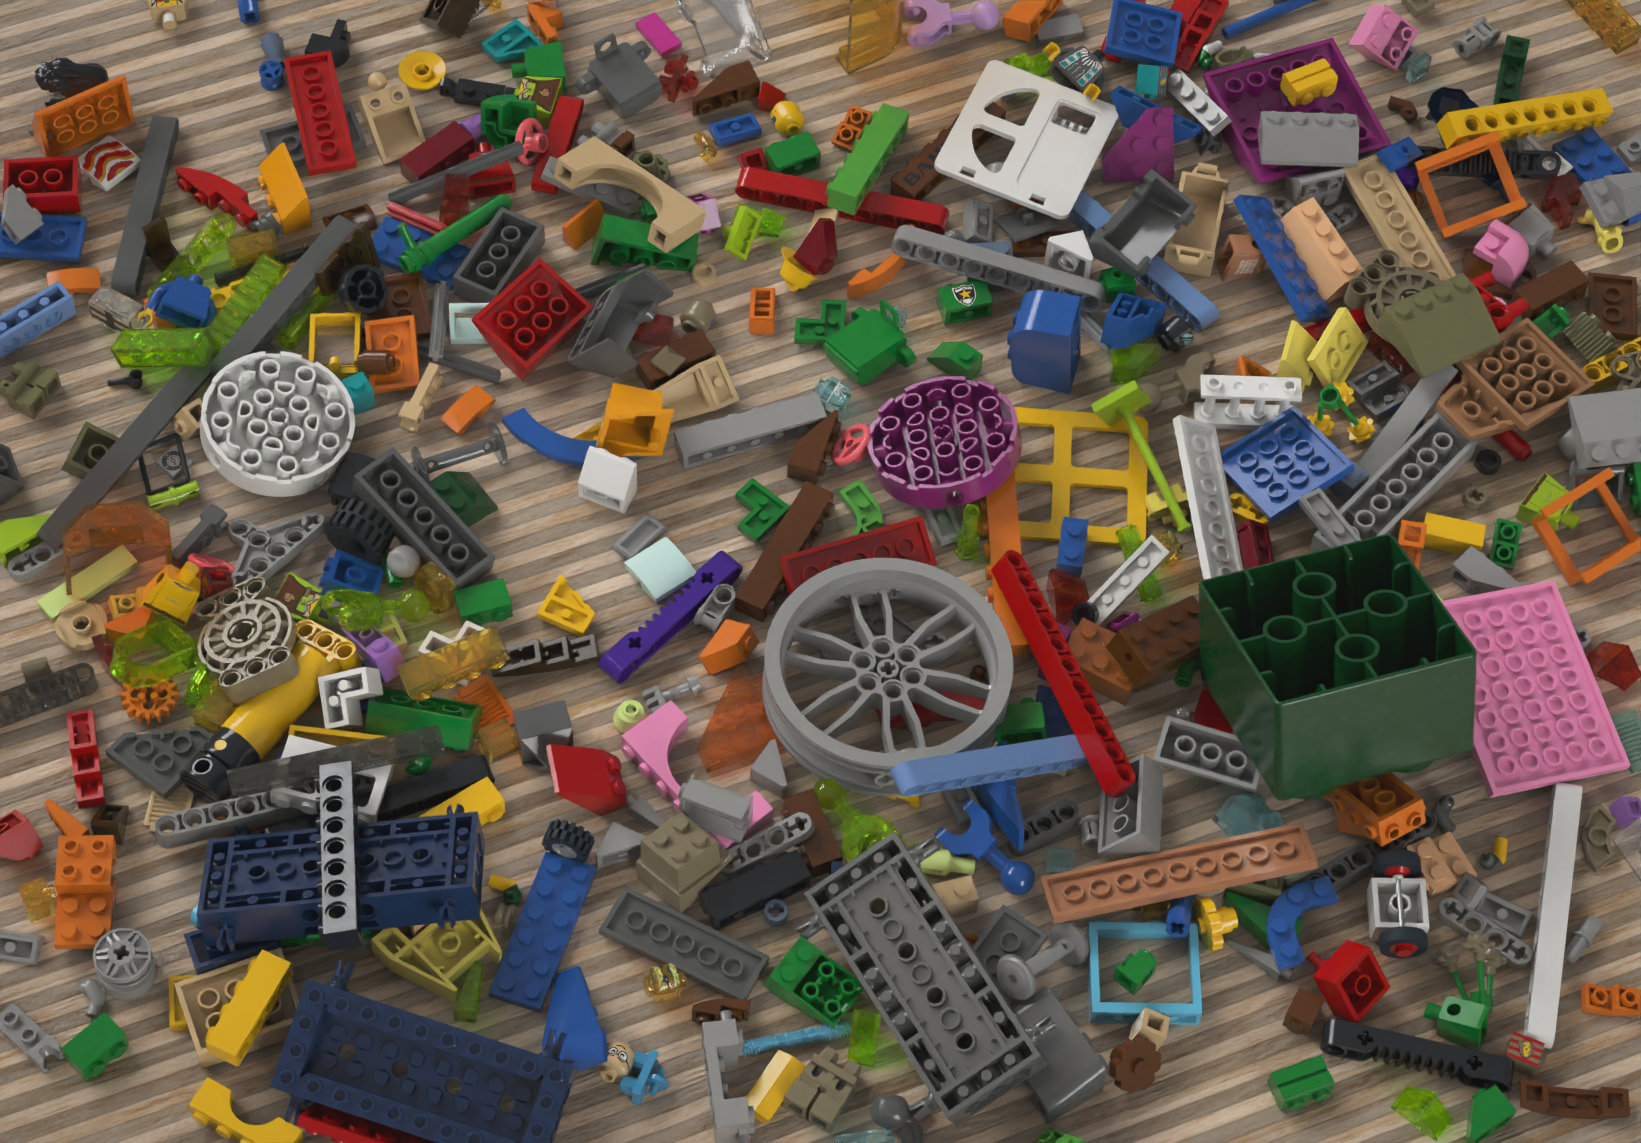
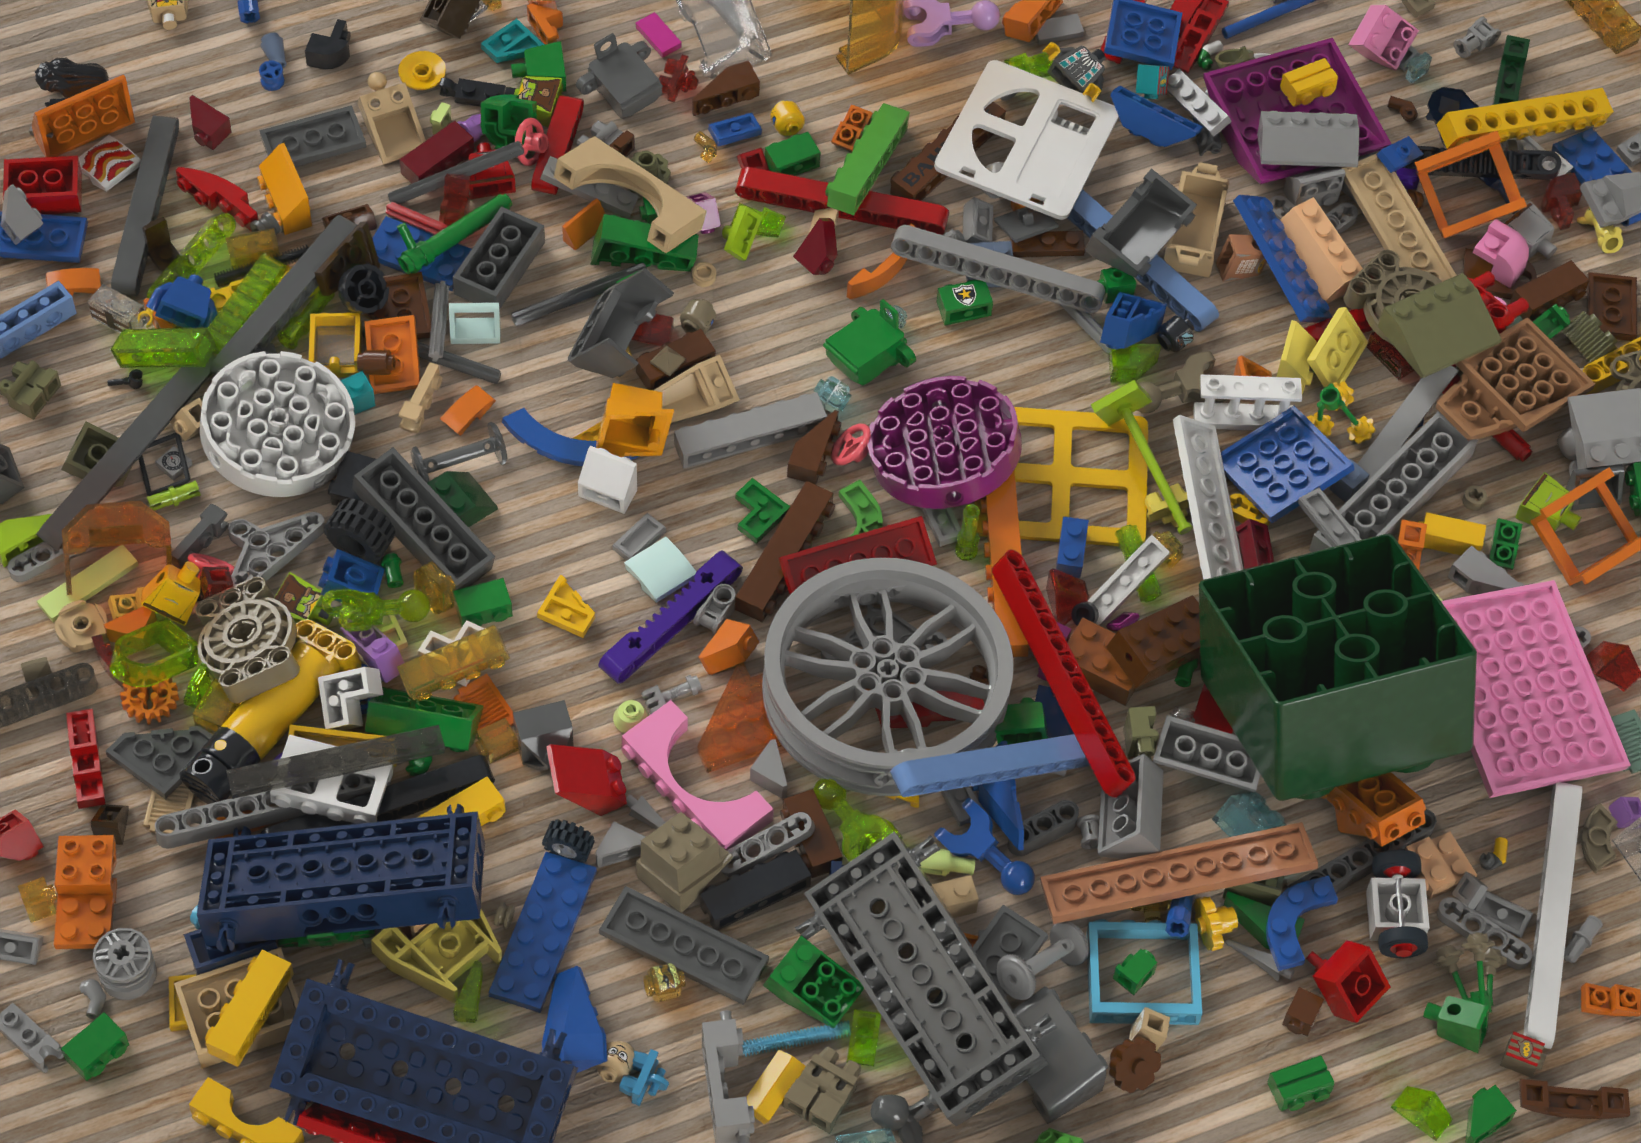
(64, 821): orange slope -> none
(208, 124): none -> dark red slope
(320, 113): red plate -> none
(339, 856): brick -> none
(403, 561): light grey piece -> none
(441, 117): none -> yellowish green plate
(508, 887): arm -> none
(532, 318): red slope -> none
(549, 656): dark brown slope -> none
(710, 1010): reddish brown slope -> none
(716, 808): light grey window -> none
(762, 311): orange slope -> none
(769, 97): red slope -> none
(776, 921): sand blue bush -> none
(793, 272): yellow piece -> none
(818, 330): green plate -> none
(957, 359): green slope -> none
(1046, 340): blue brick -> none
(1059, 860): clear light blue plate -> none
(1069, 254): white slope -> none
(1139, 731): none -> olive hips
(1142, 147): magenta plate -> none
(1345, 1040): black gear -> none
(1379, 390): flat silver slope -> none
(1442, 811): dark grey arm -> none
(1488, 462): black tile -> none

